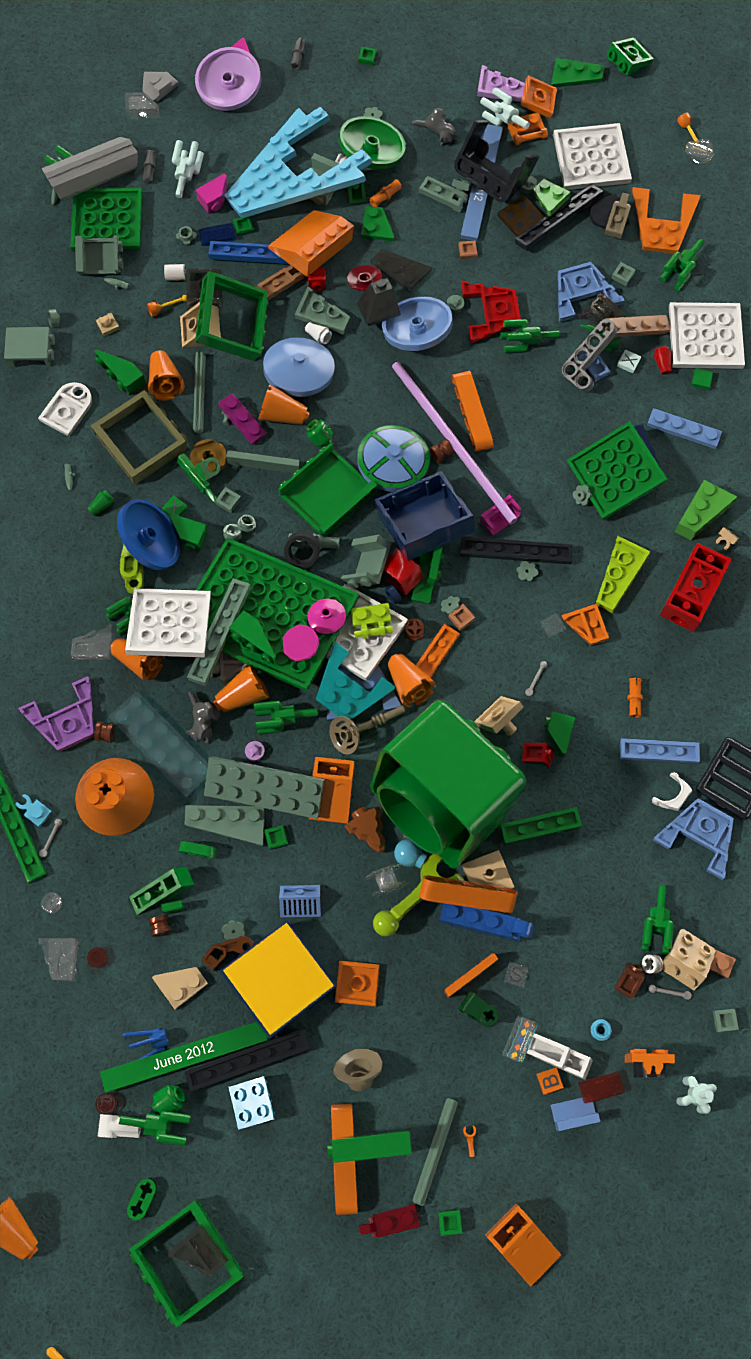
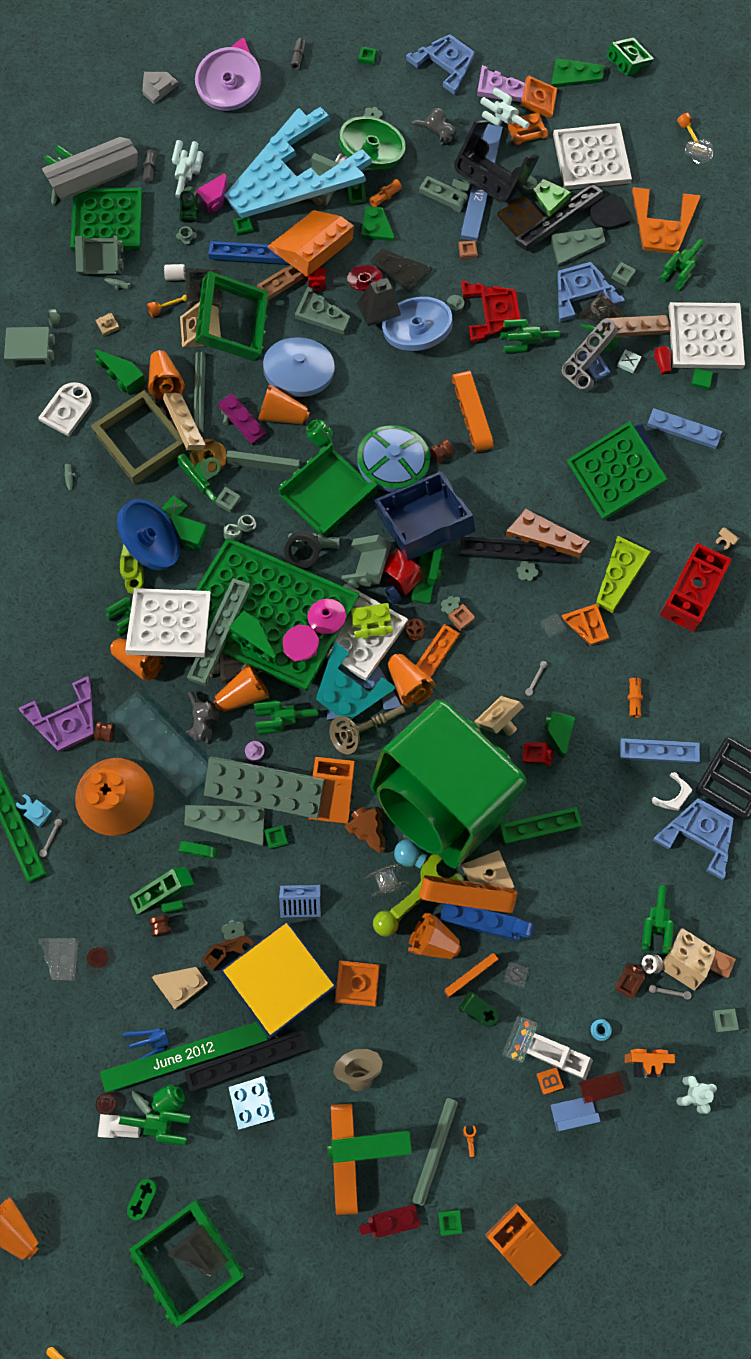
(51, 902): clear tile -> none
(93, 645): clear wing -> none
(101, 502): green cone -> none
(140, 107): clear slope -> none
(142, 1104): none -> sand green helmet
(183, 421): none -> tan plate
(189, 208): none -> dark green piece
(219, 233): clear blue tile -> none
(319, 333): white cone -> none
(433, 939): none -> orange cone
(449, 55): none -> medium blue wing
(457, 446): lavender piece -> none
(494, 520): dark pink hinge -> none
(542, 531): none -> wing
(573, 244): none -> sand green wing
(582, 494): sand green plant -> none
(618, 217): dark tan hinge -> none
(704, 509): bright green wedge -> none

